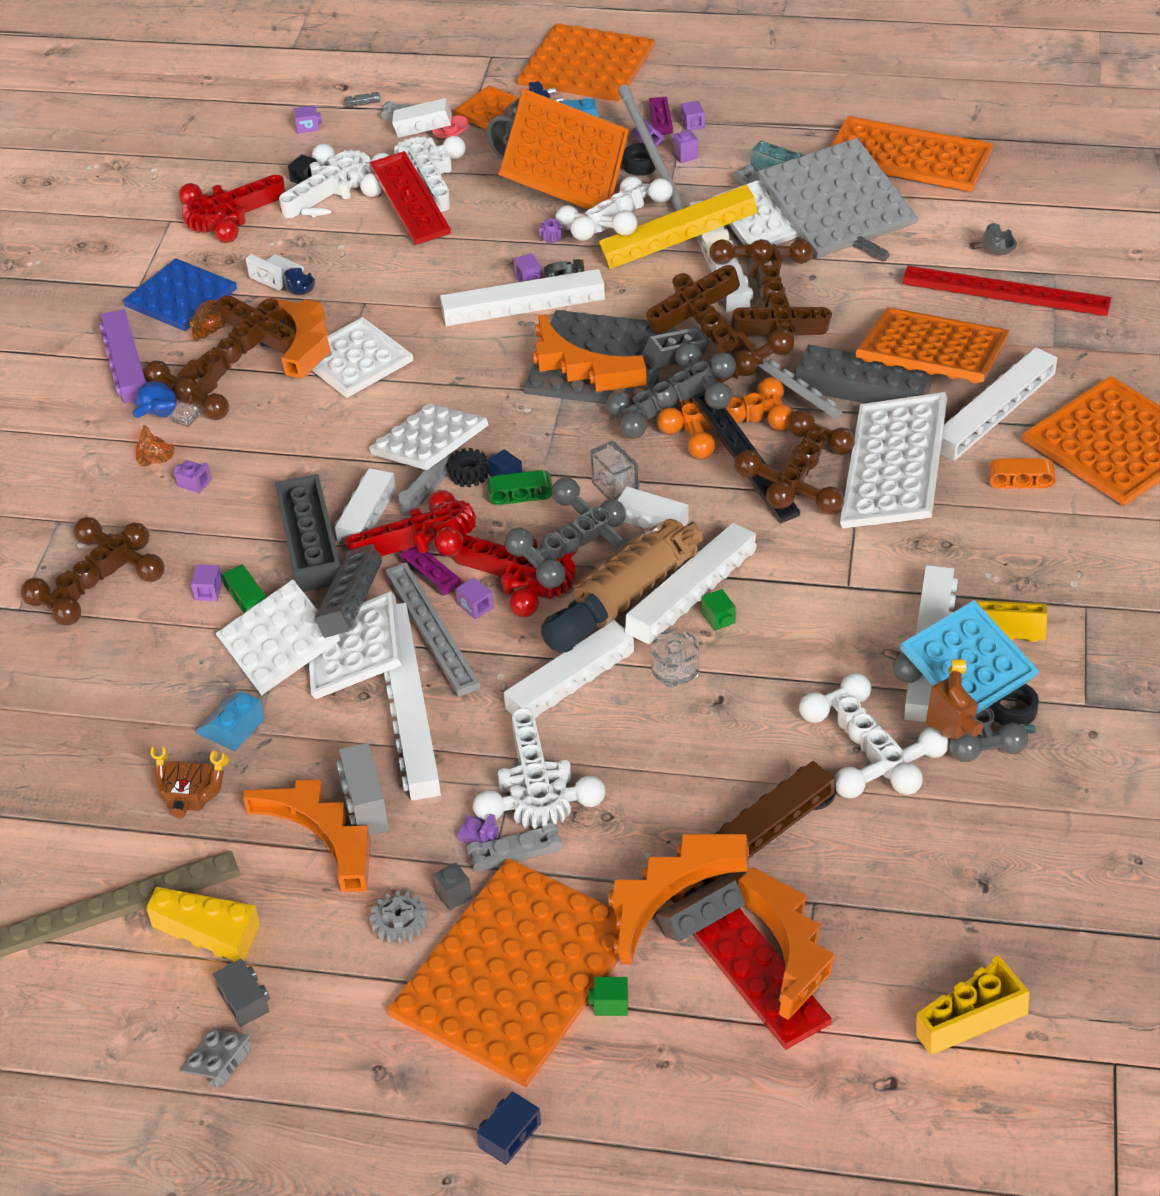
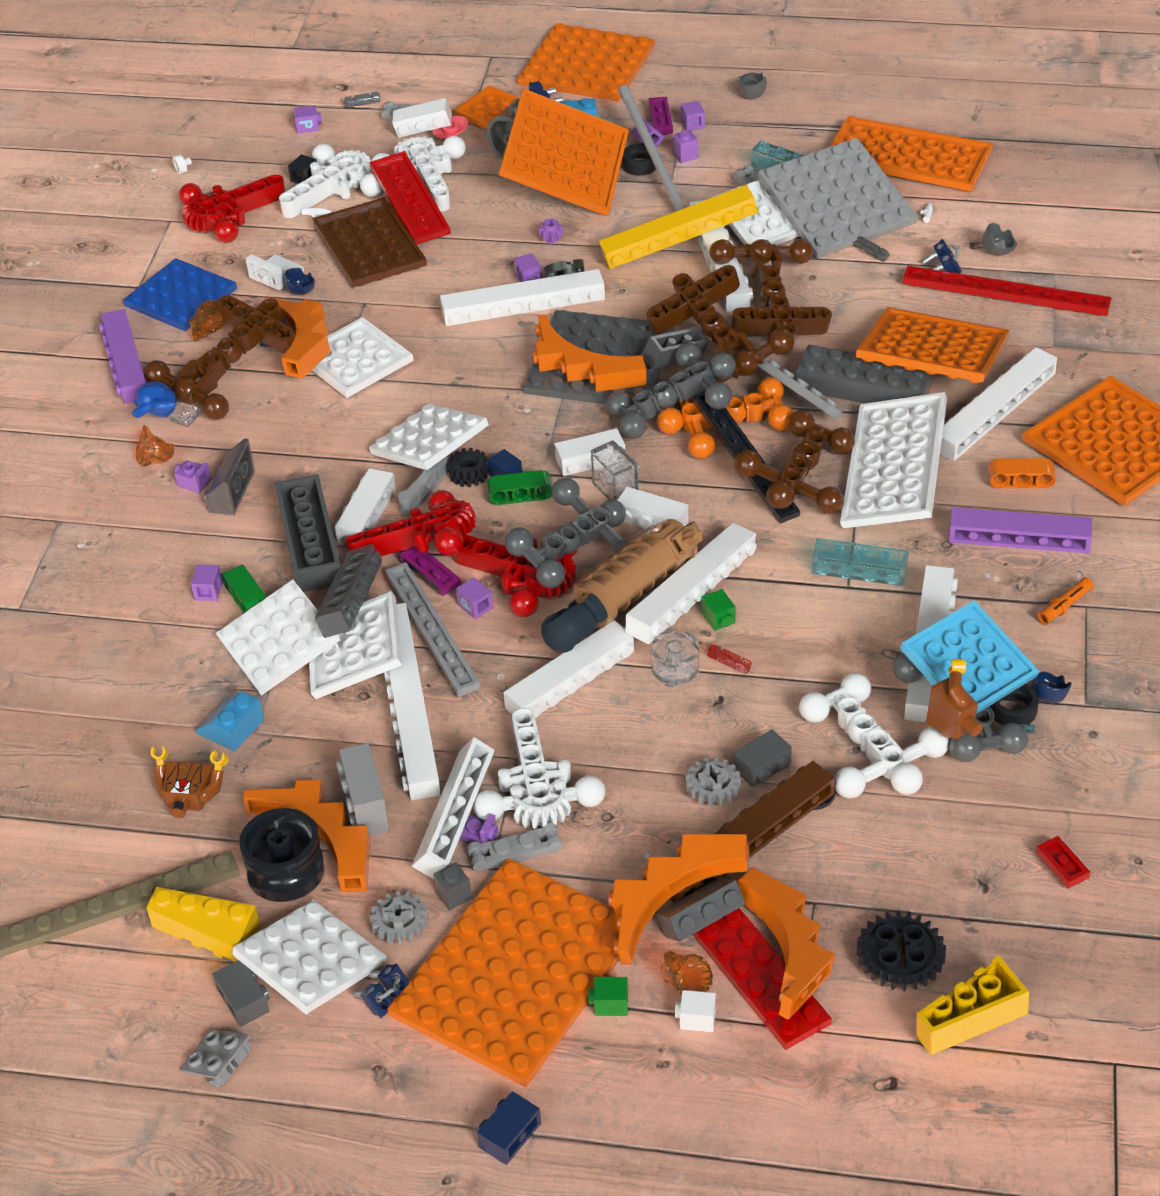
(103, 561): reddish brown piece -> none
(181, 164): none -> white tile
(231, 480): none -> flat silver slope
(282, 854): none -> black piece
(309, 956): none -> white plate
(369, 242): none -> reddish brown plate
(376, 996): none -> dark blue piece
(453, 808): none -> white brick
(575, 454): none -> white brick
(615, 211): white piece -> none
(686, 972): none -> clear orange hair
(696, 1011): none -> white brick
(713, 781): none -> light grey gear
(729, 658): none -> clear red axle
(752, 85): none -> dark grey hair
(762, 758): none -> dark grey brick
(860, 562): none -> clear light blue brick
(876, 950): none -> black gear
(927, 212): none -> white helmet
(946, 256): none -> piece
(1018, 619): yellow brick -> none
(1020, 530): none -> medium lavender brick
(1049, 612): none -> orange pin
(1050, 688): none -> dark blue hair
(1063, 862): none -> red plate

